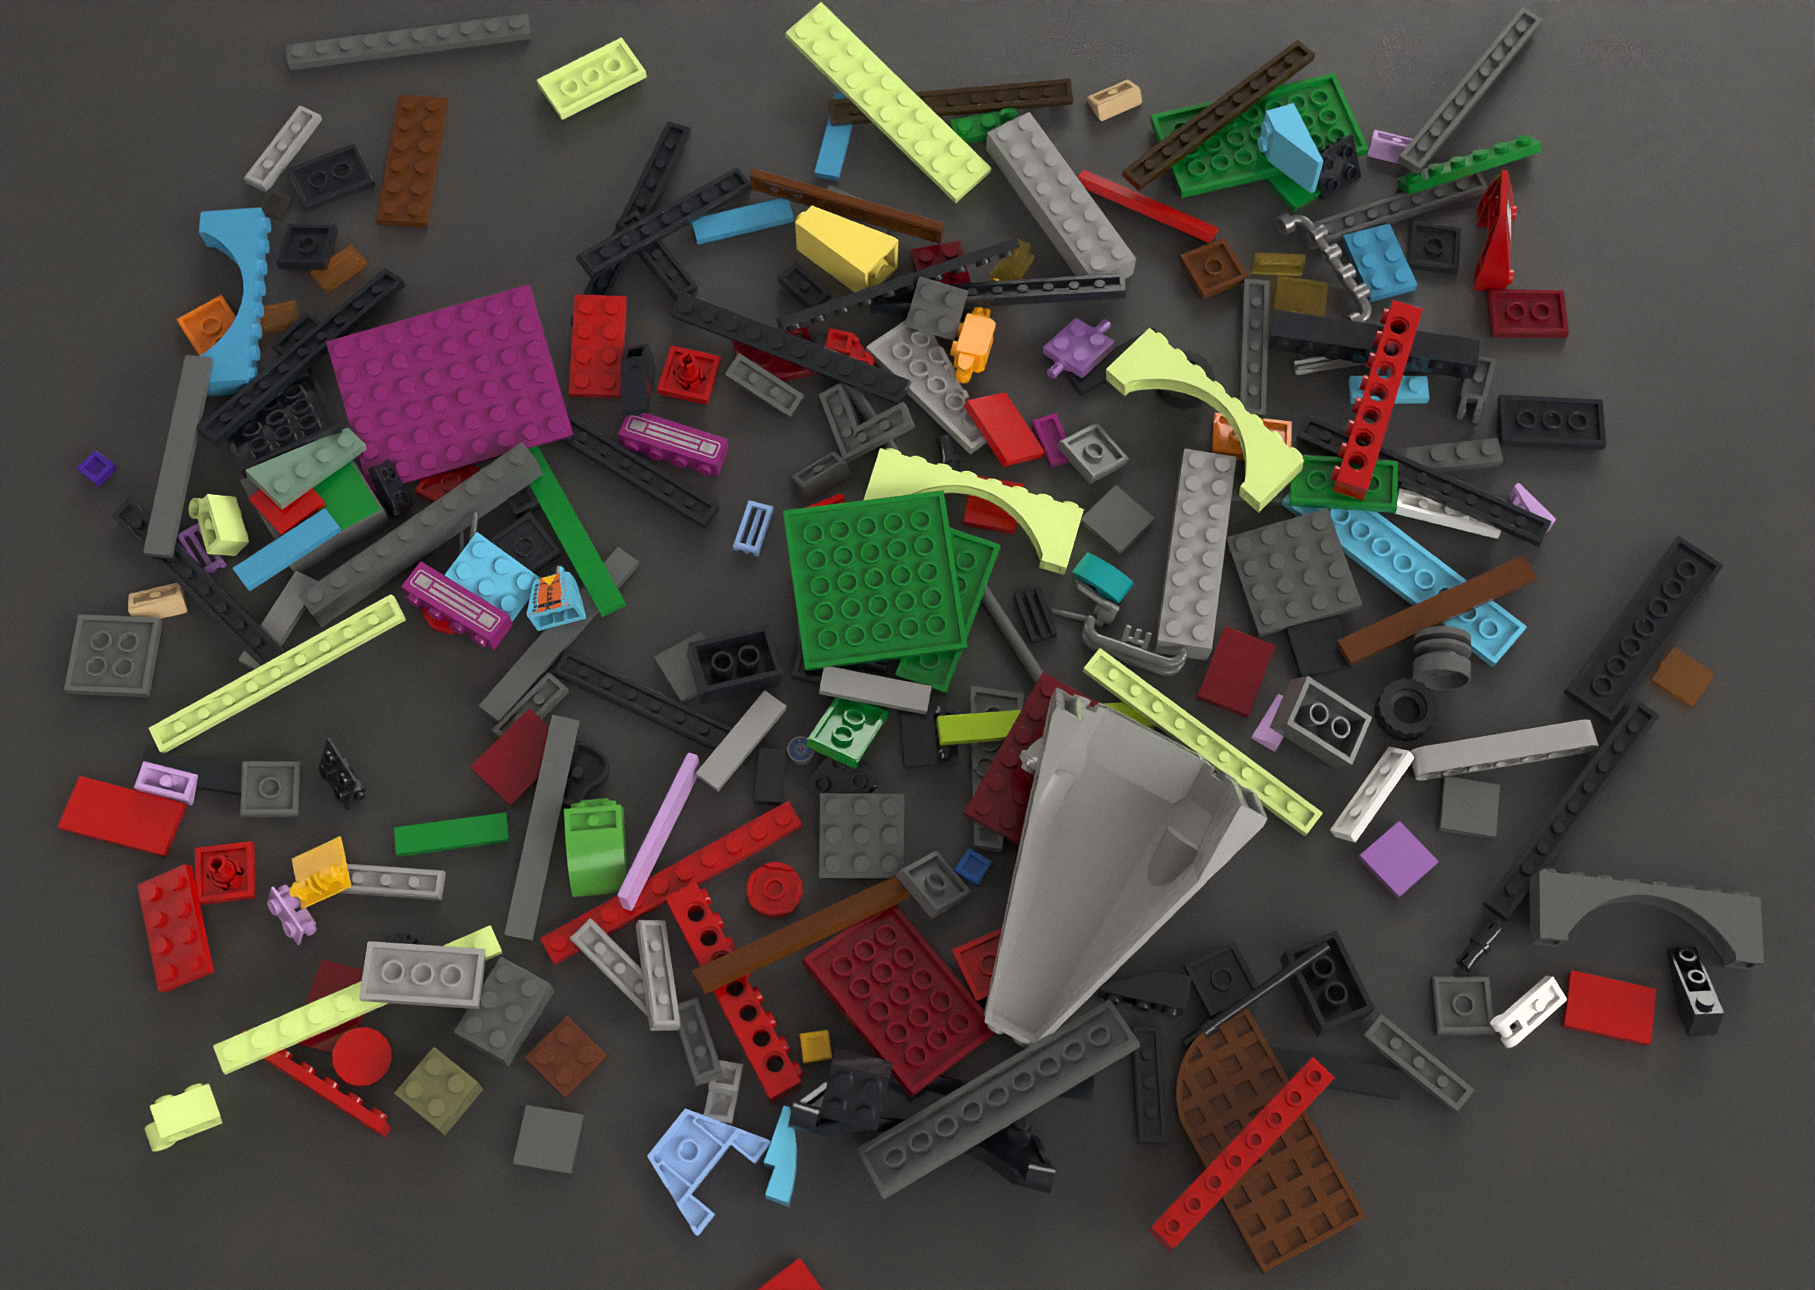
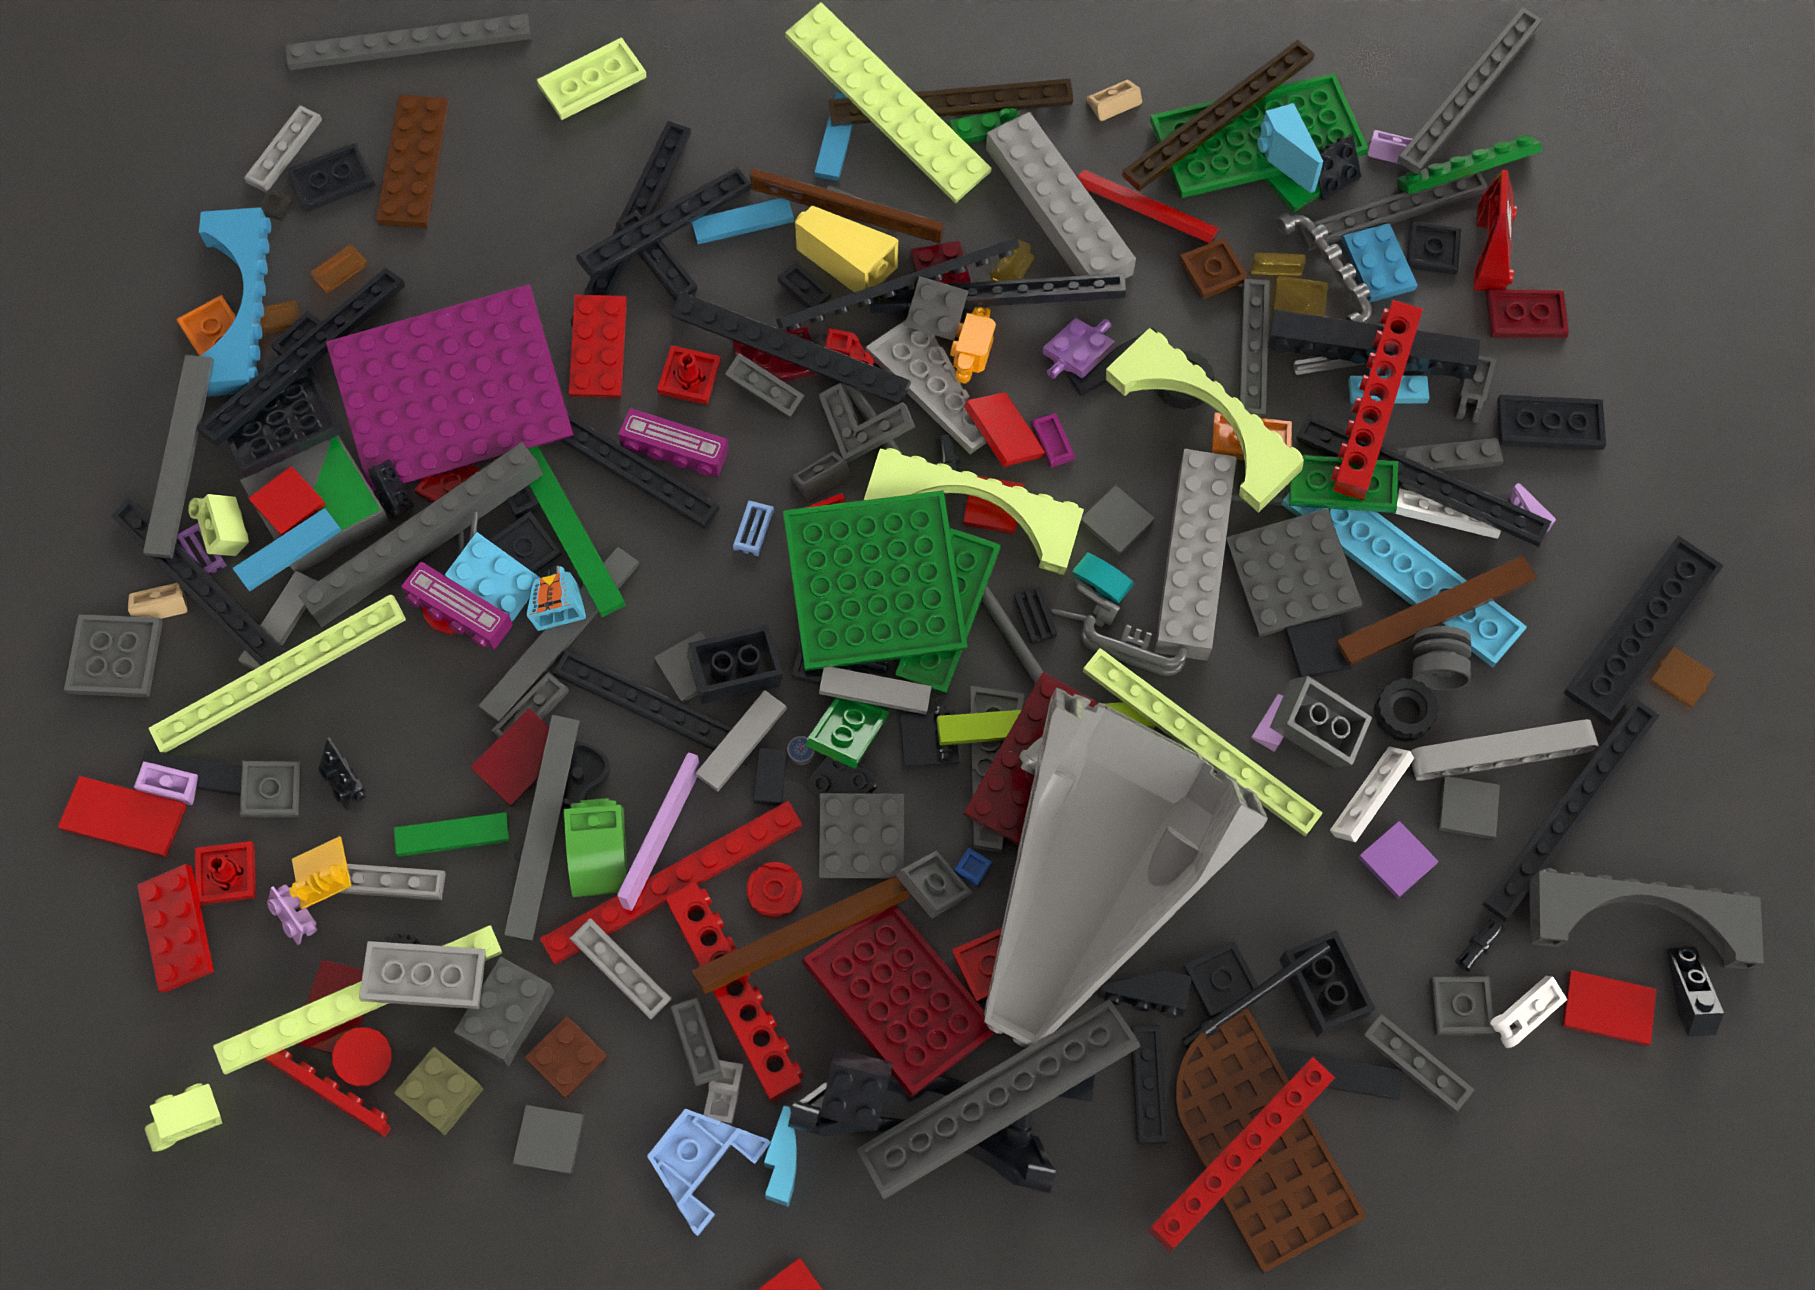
(96, 468): dark purple plate -> none
(301, 469): sand green wing -> none
(307, 247): black tile -> none
(636, 379): black slope -> none
(657, 975): light grey tile -> none
(816, 1047): yellow tile -> none
(1093, 453): dark grey plate -> none
(1236, 672): dark red tile -> none

